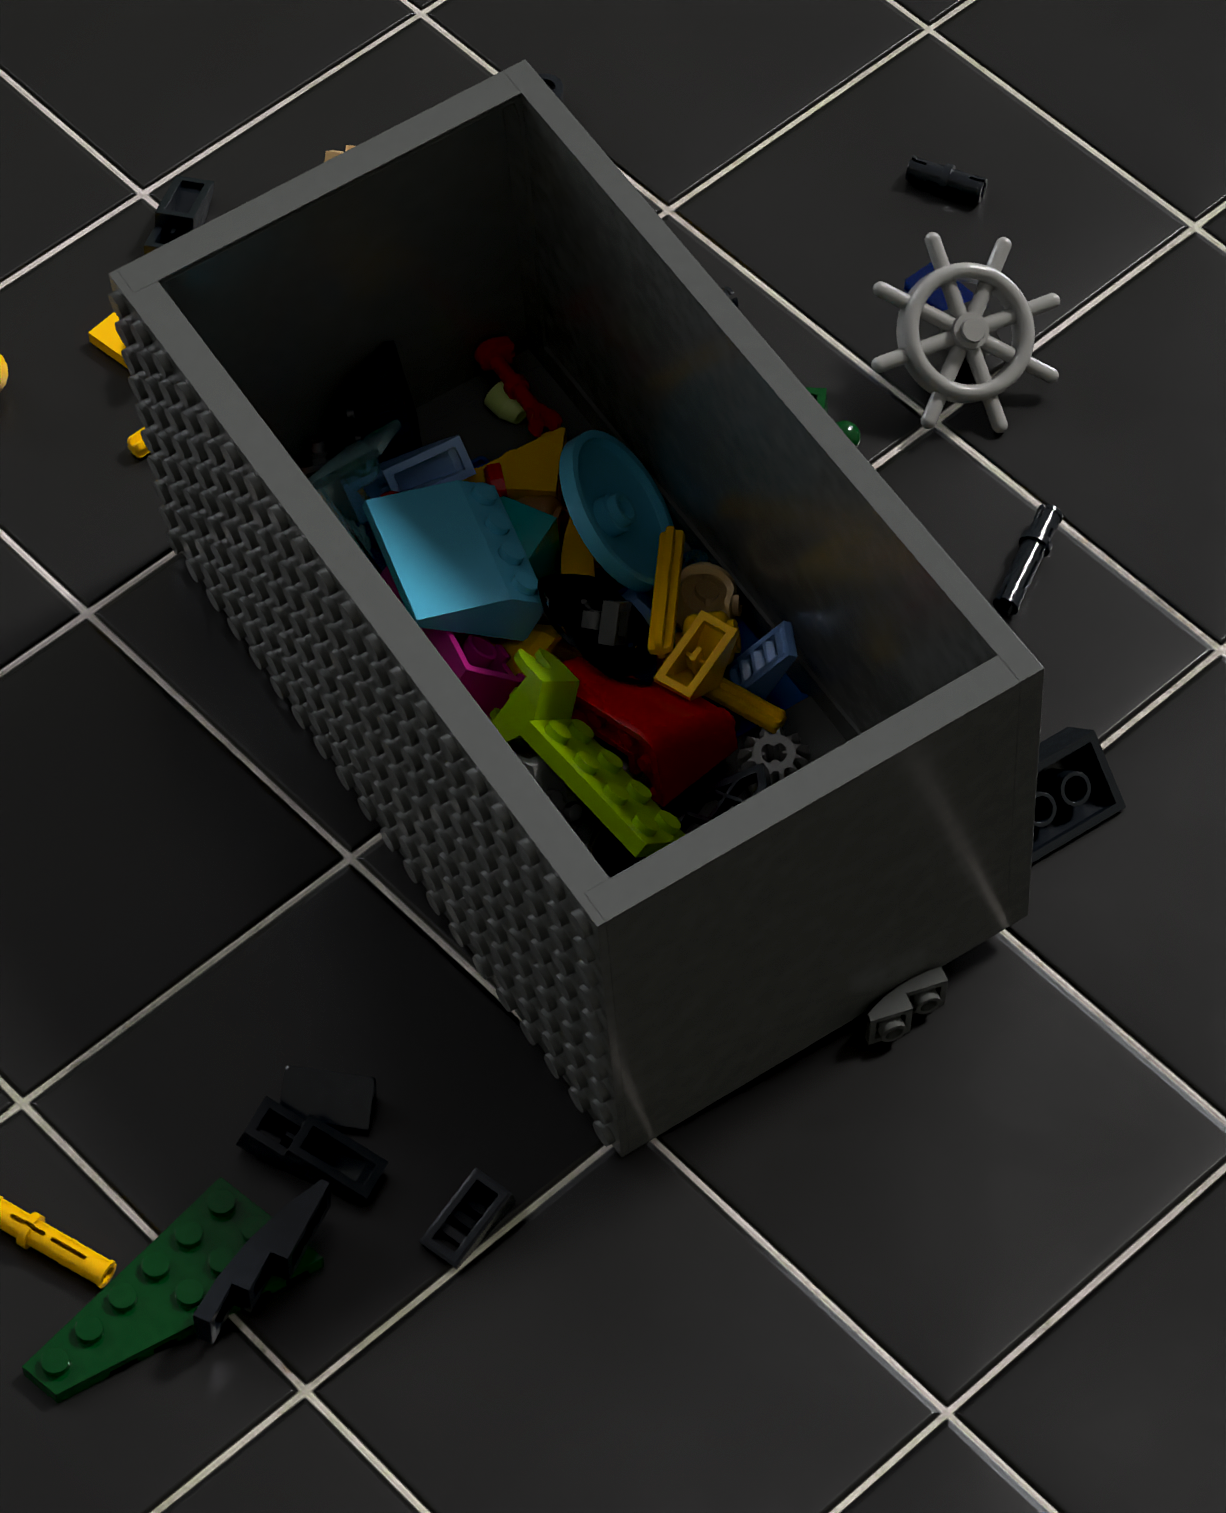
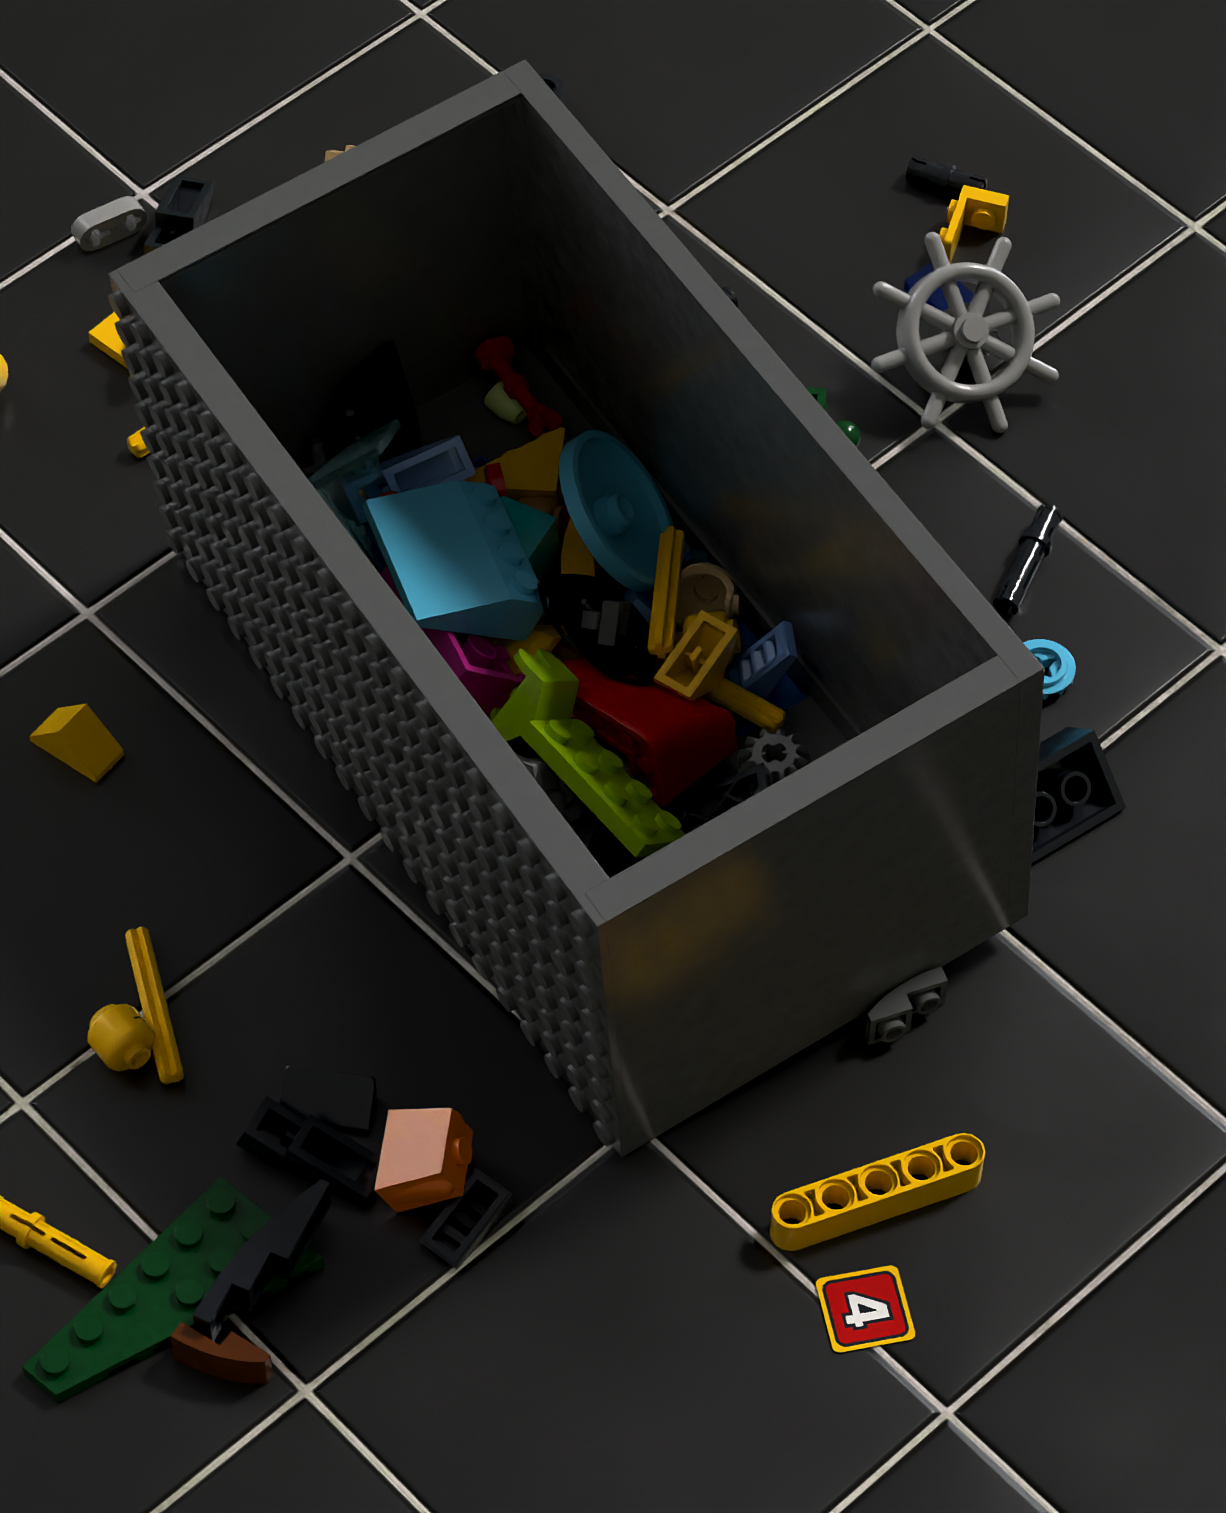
(79, 741): none -> yellow slope
(108, 223): none -> light grey beam
(120, 1037): none -> yellow head
(154, 1004): none -> yellow axle
(232, 1360): none -> reddish brown slope
(423, 1157): none -> orange torso
(865, 1208): none -> yellow beam
(865, 1309): none -> sticker
(976, 209): none -> yellow bracket
(1058, 660): none -> medium azure gear

